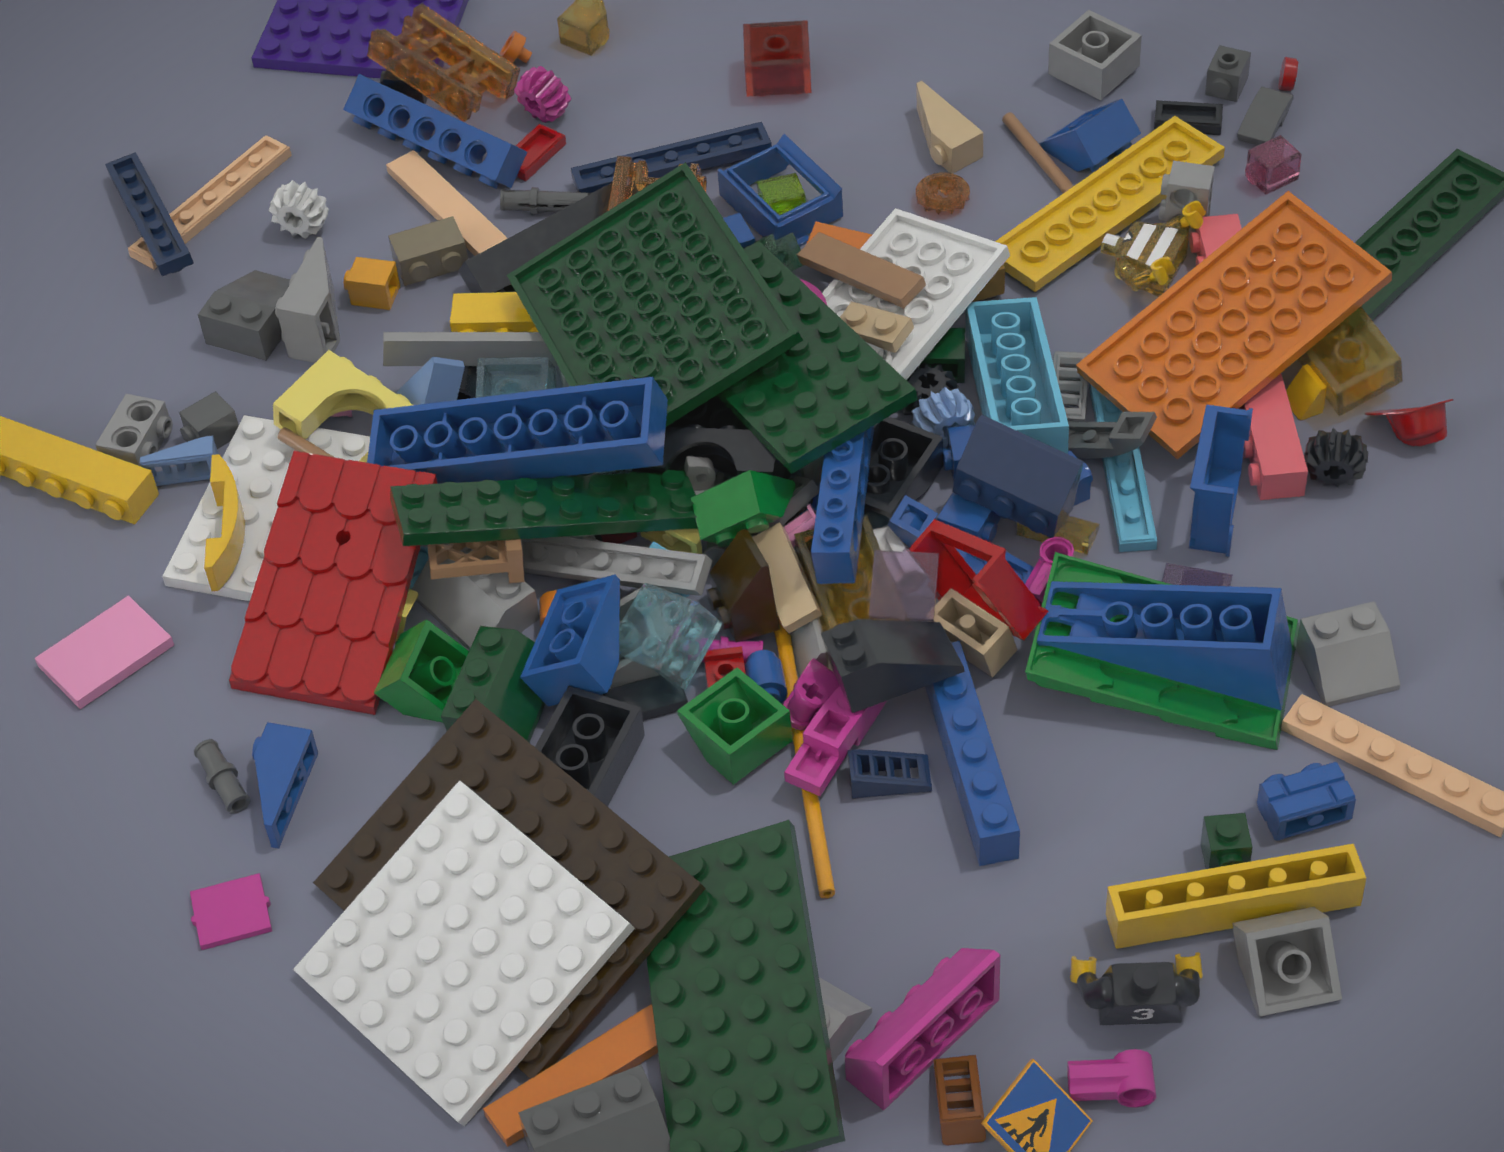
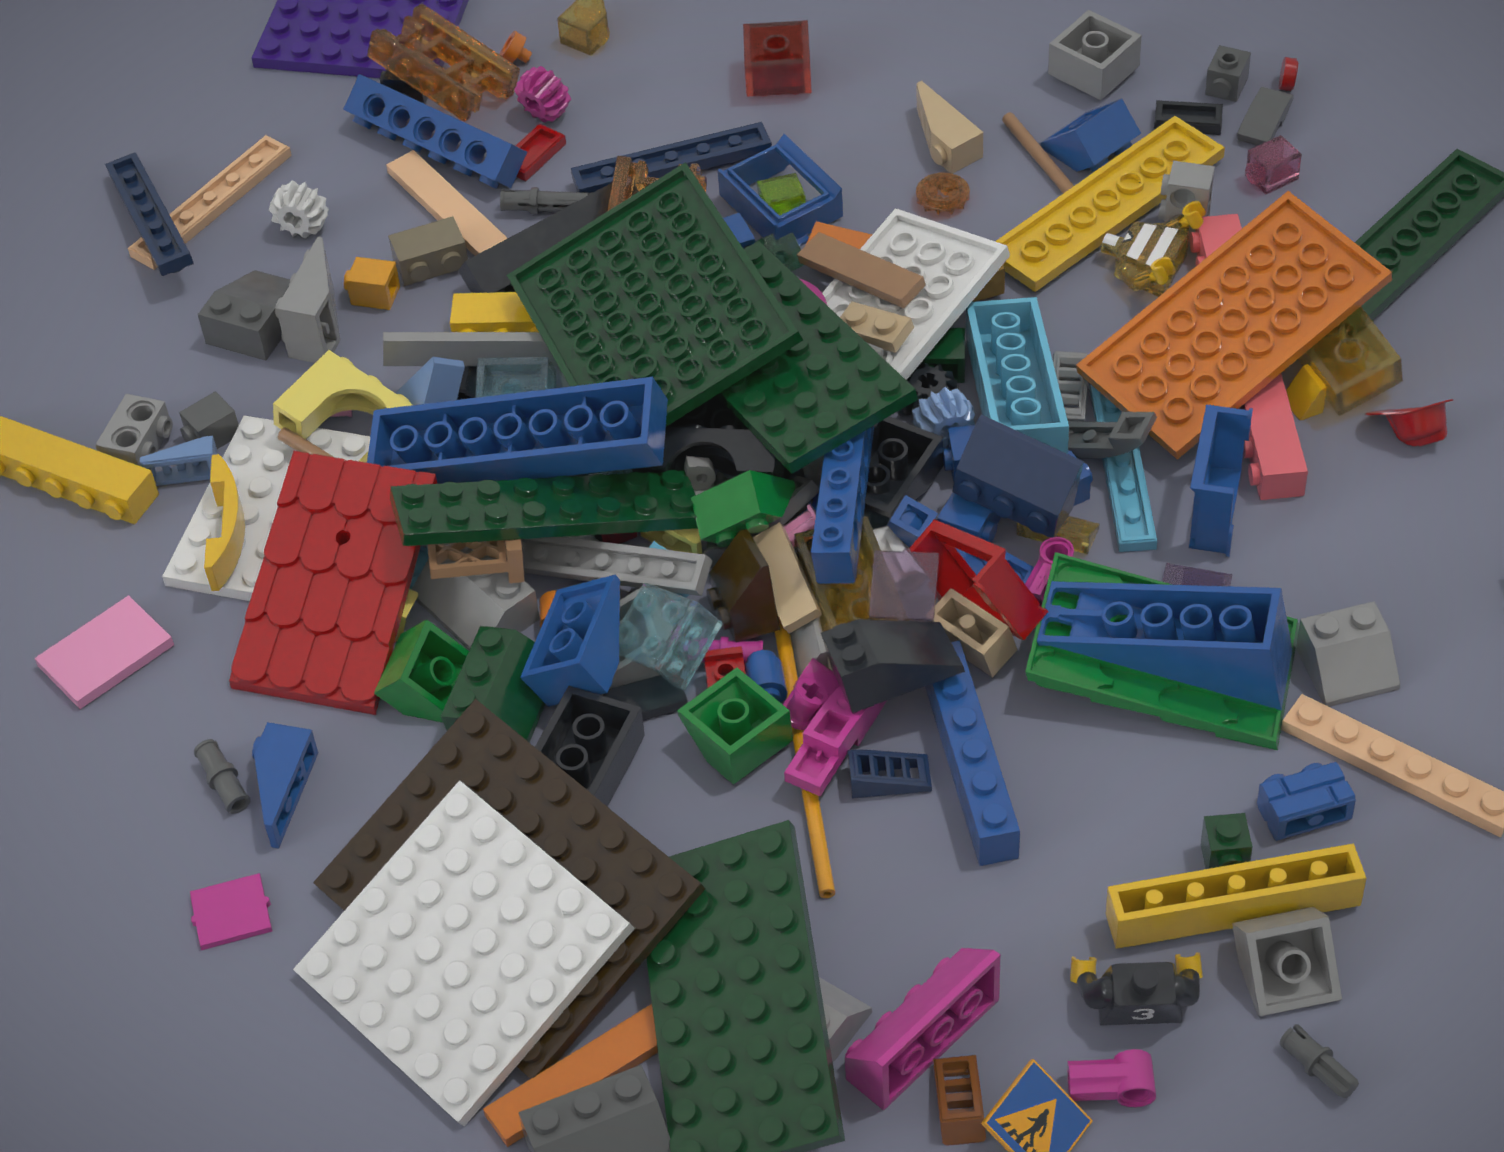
(1318, 1061): none -> dark grey axle
(1336, 457): black gear -> none

